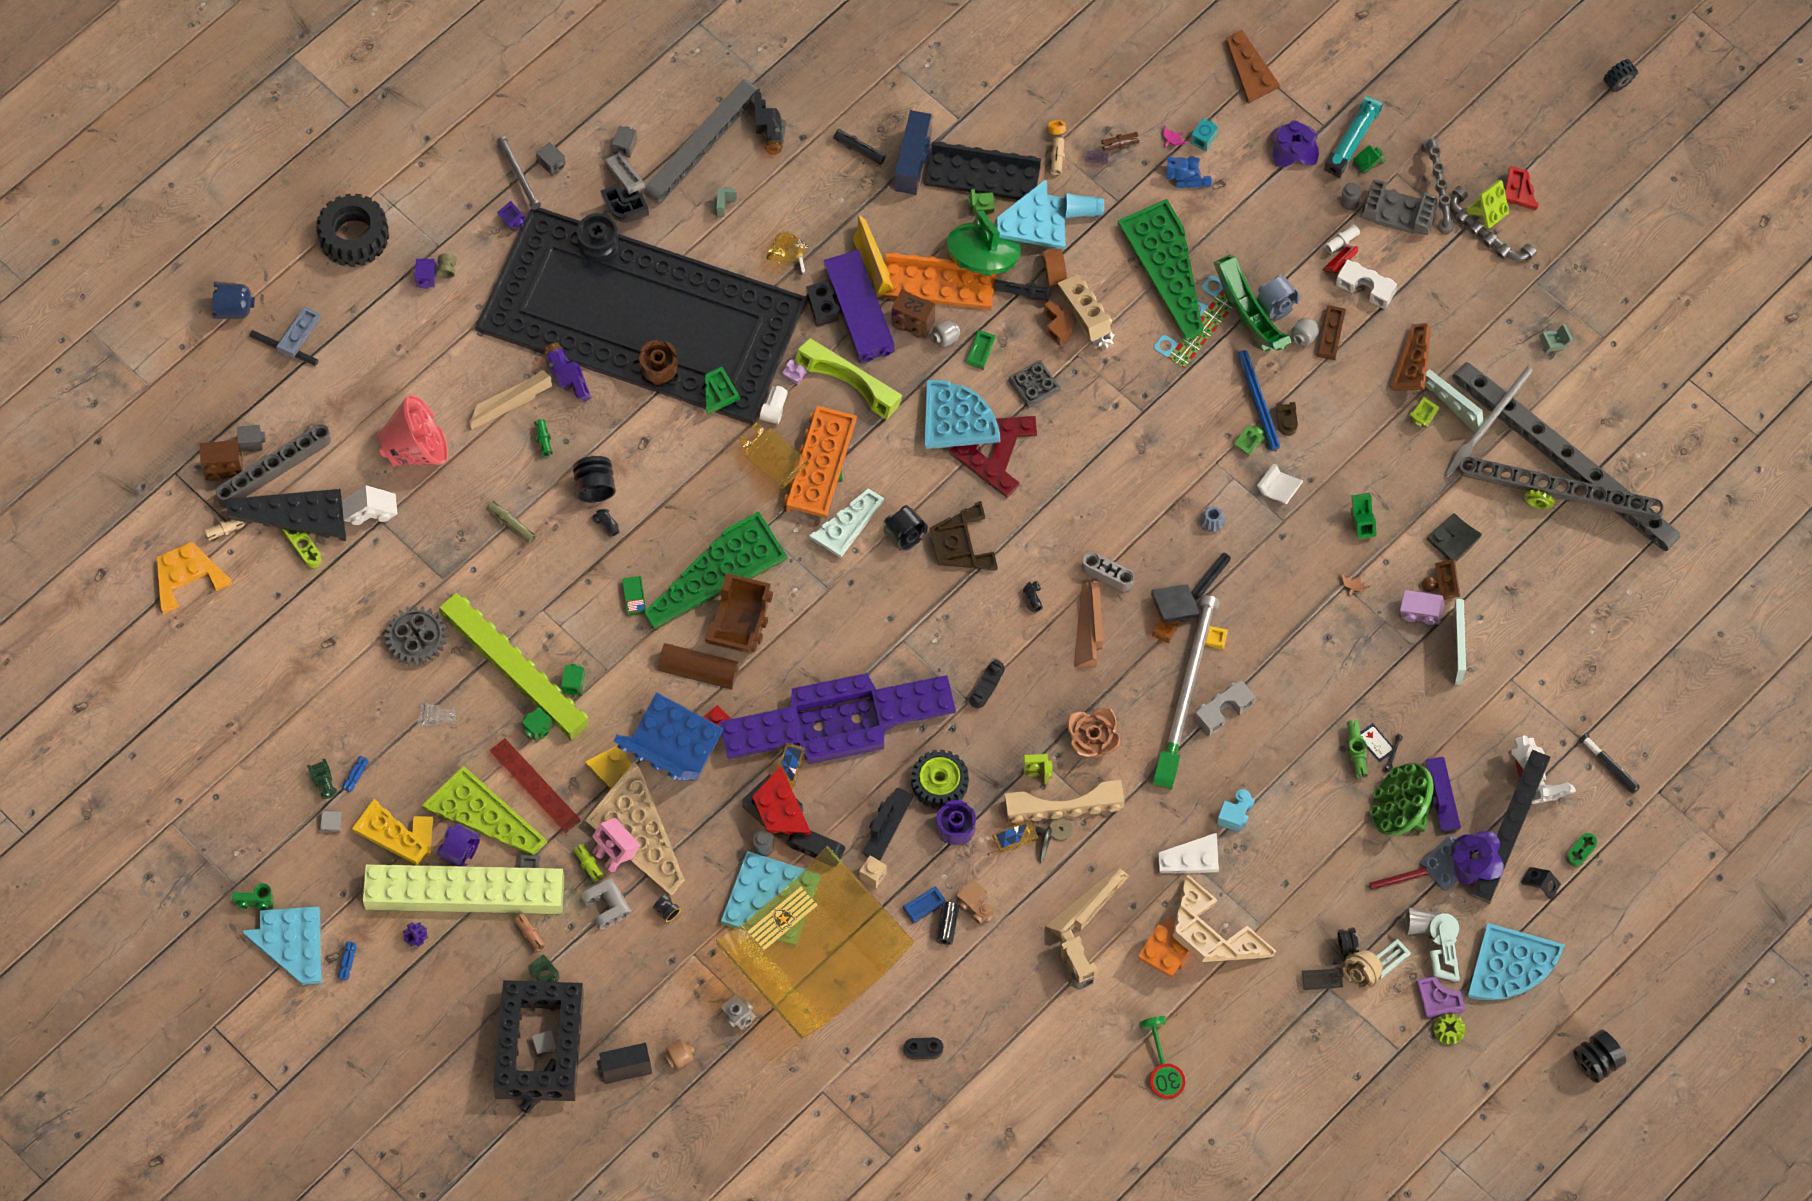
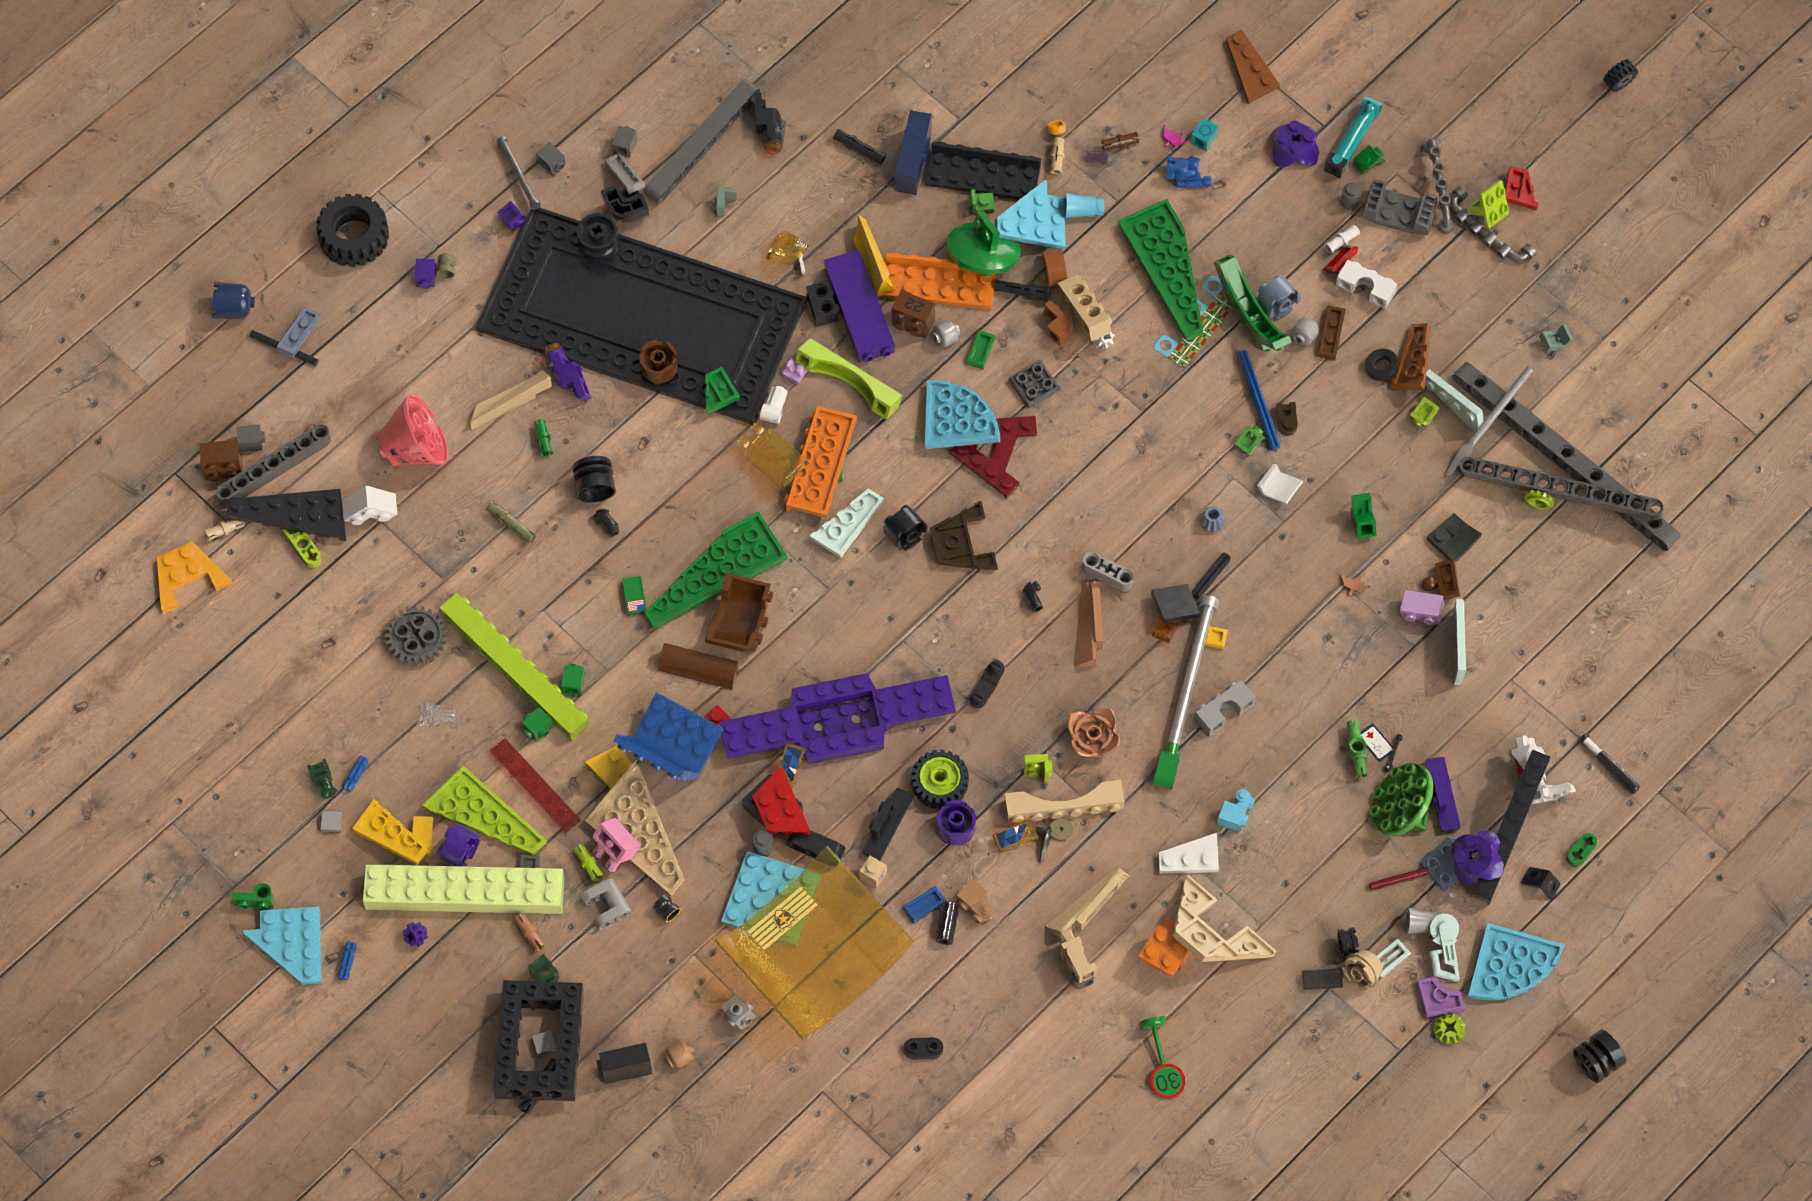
(1380, 354): none -> black tyre

